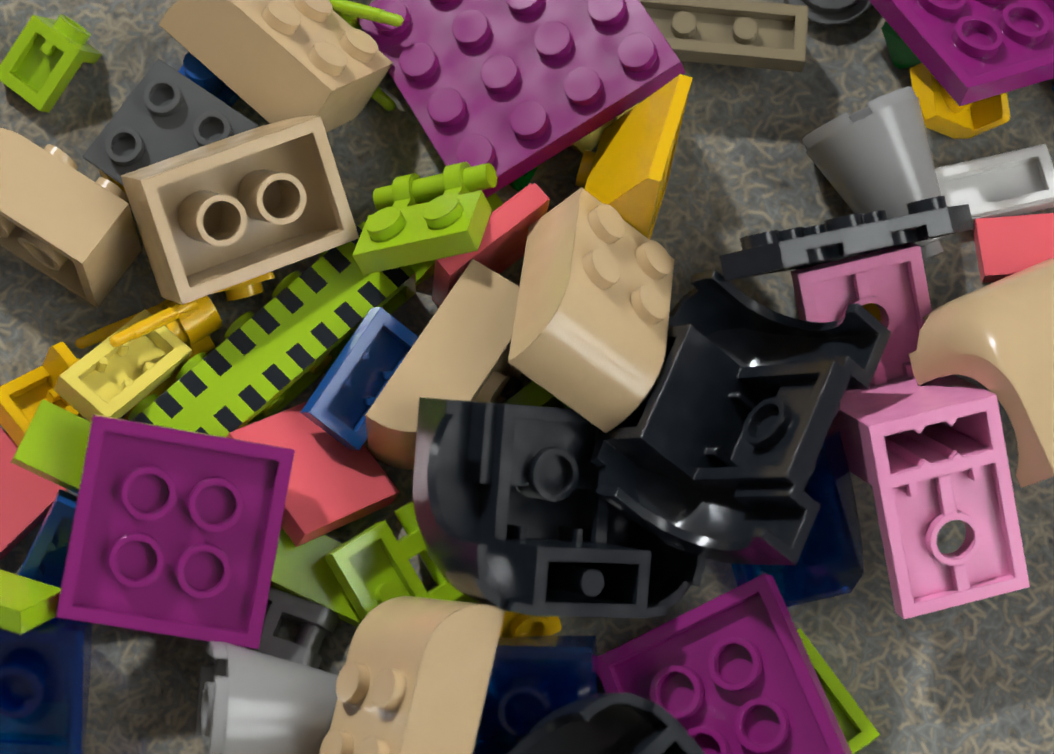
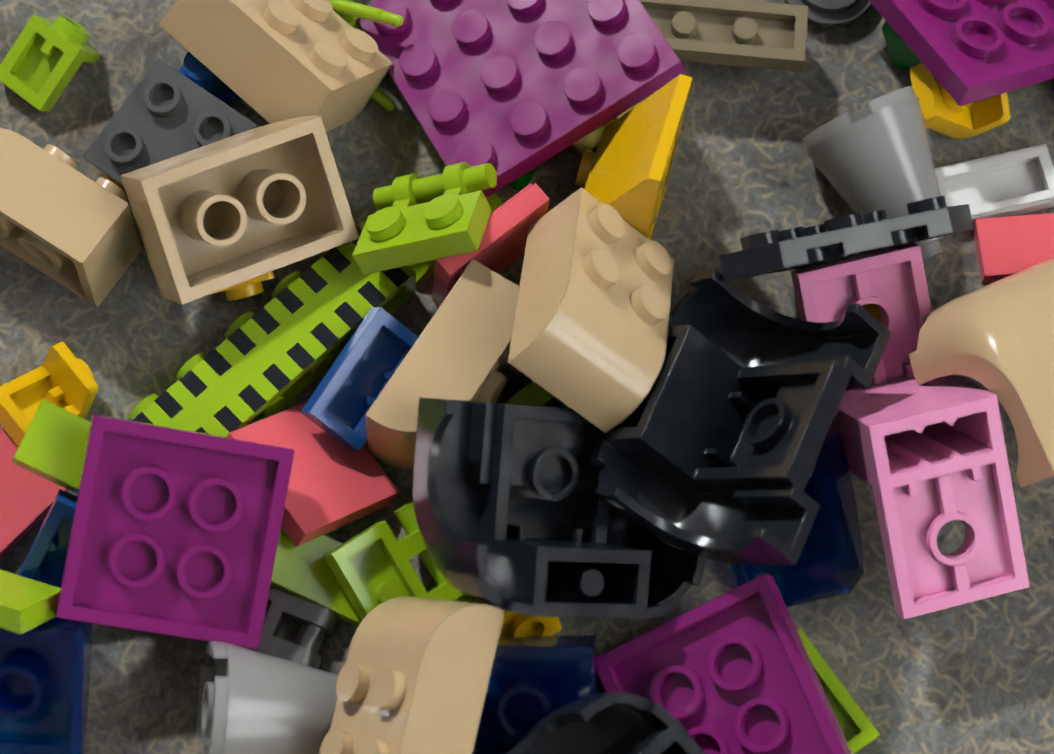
(118, 378): light yellow tile -> none
(189, 322): yellow plant -> none

